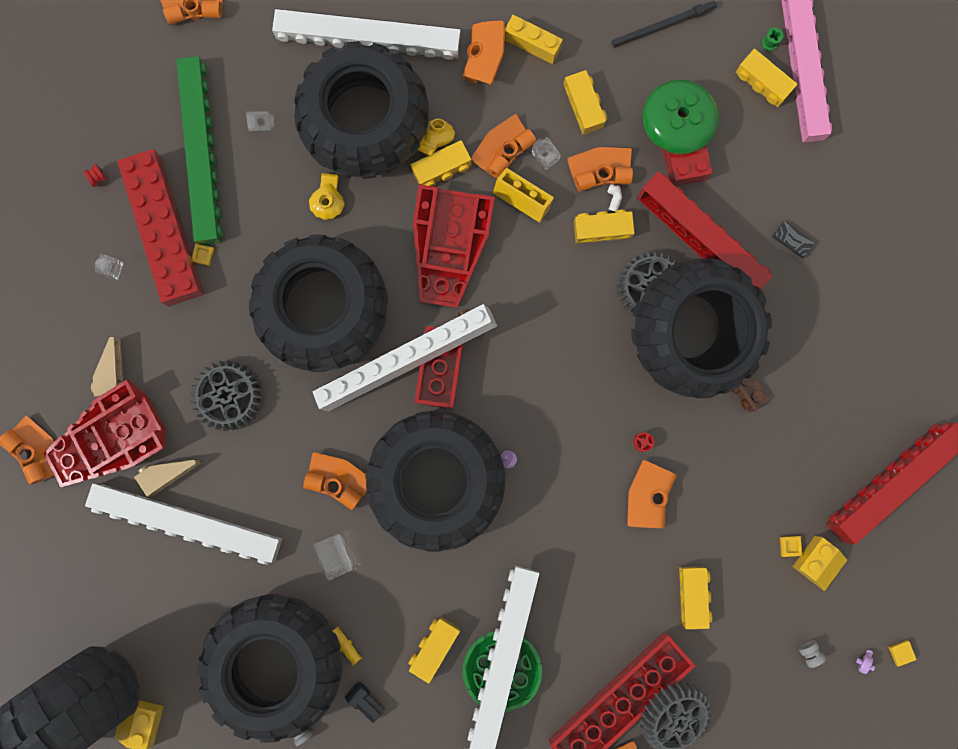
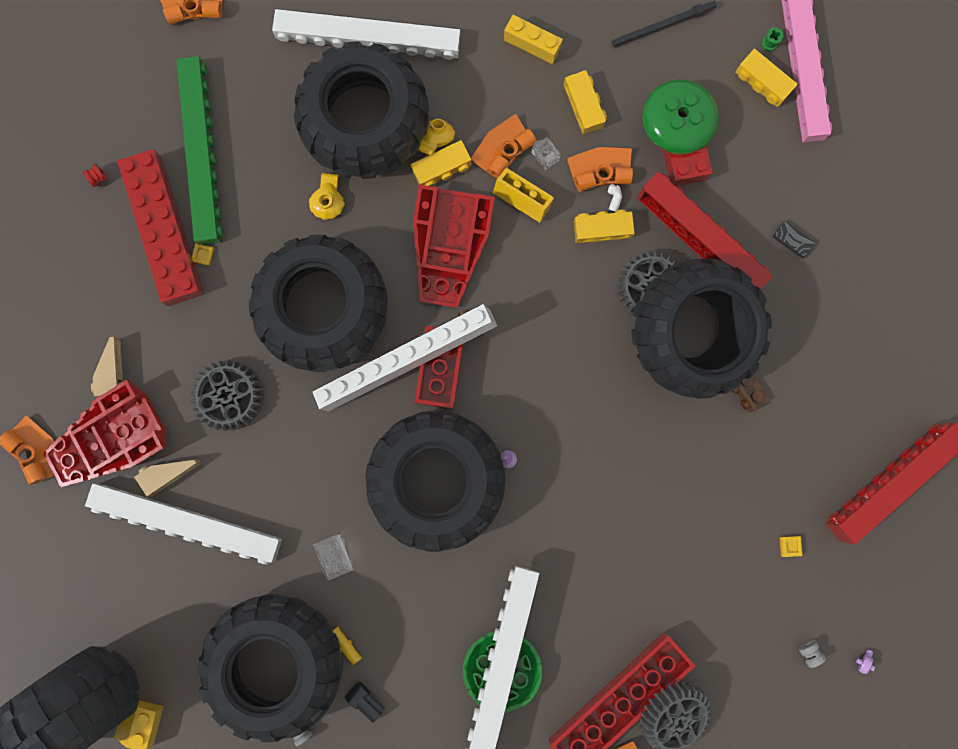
(105, 264): clear brick -> none
(252, 118): clear brick -> none
(326, 469): orange panel -> none
(433, 649): yellow brick -> none
(485, 52): orange panel -> none
(641, 507): orange panel -> none
(646, 443): red wheel -> none
(695, 597): yellow brick -> none
(820, 562): yellow slope -> none
(902, 653): yellow tile -> none

